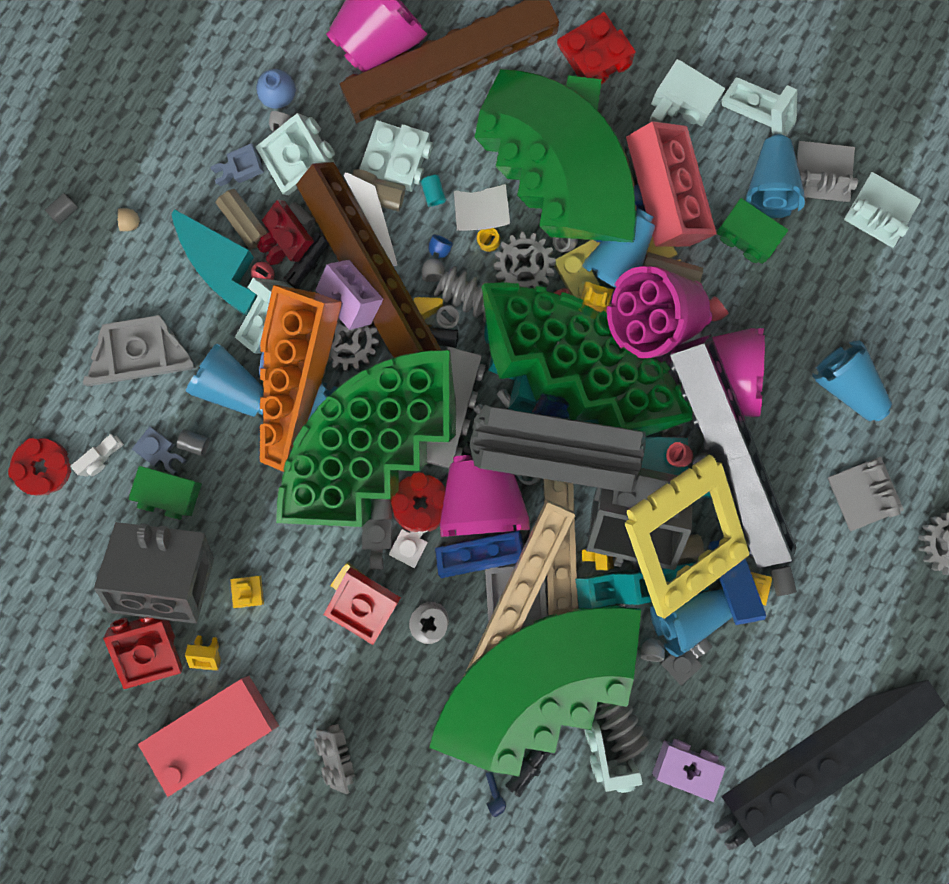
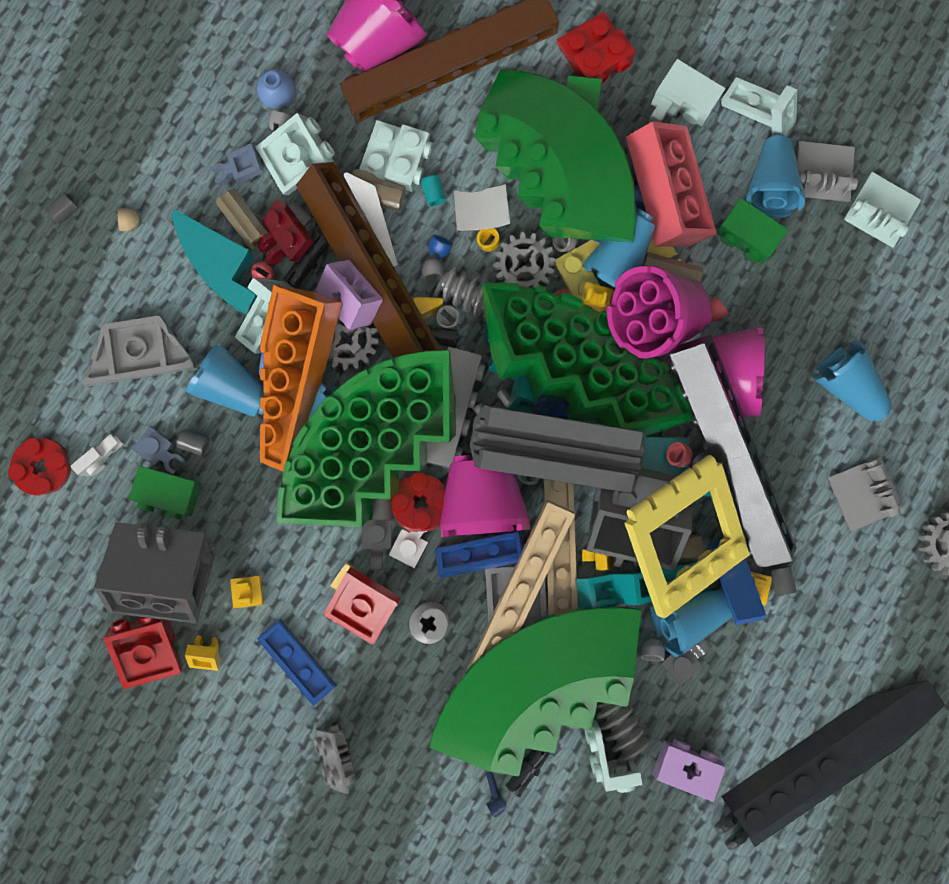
(208, 735): coral brick -> none
(296, 662): none -> blue tile

